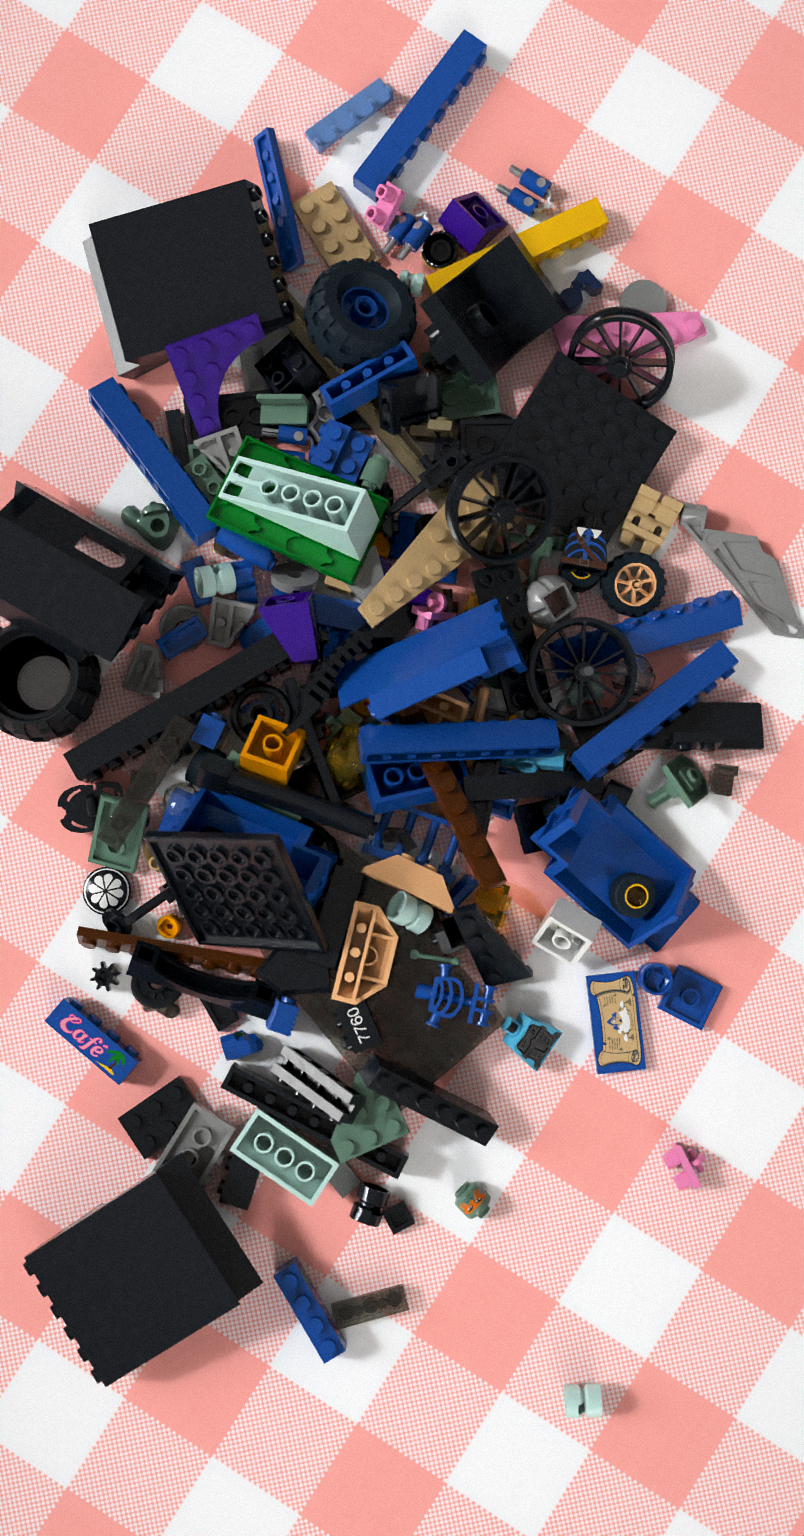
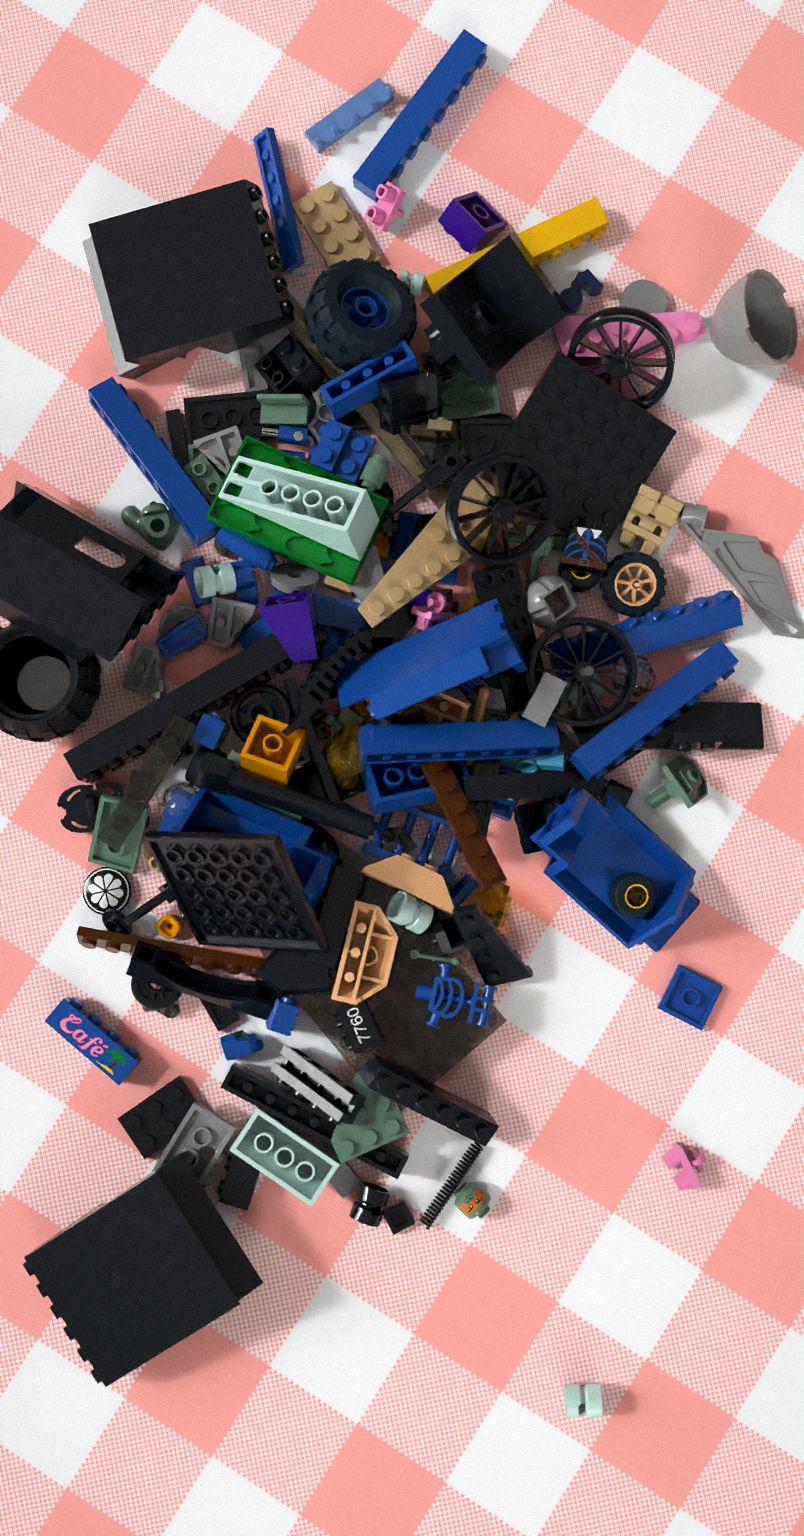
(103, 982): black gear -> none
(203, 362): dark purple plate -> none
(310, 1310): blue brick -> none
(370, 1306): clear smoke plate -> none
(408, 232): blue piece -> none
(440, 250): black hair -> none
(471, 1161): none -> black piece
(530, 1038): torso -> none
(532, 182): blue piece -> none
(544, 699): none -> light grey tile
(566, 931): white brick -> none
(615, 1022): tile -> none
(654, 978): blue wheel -> none
(721, 779): clear smoke panel -> none
(755, 322): none -> light grey piece

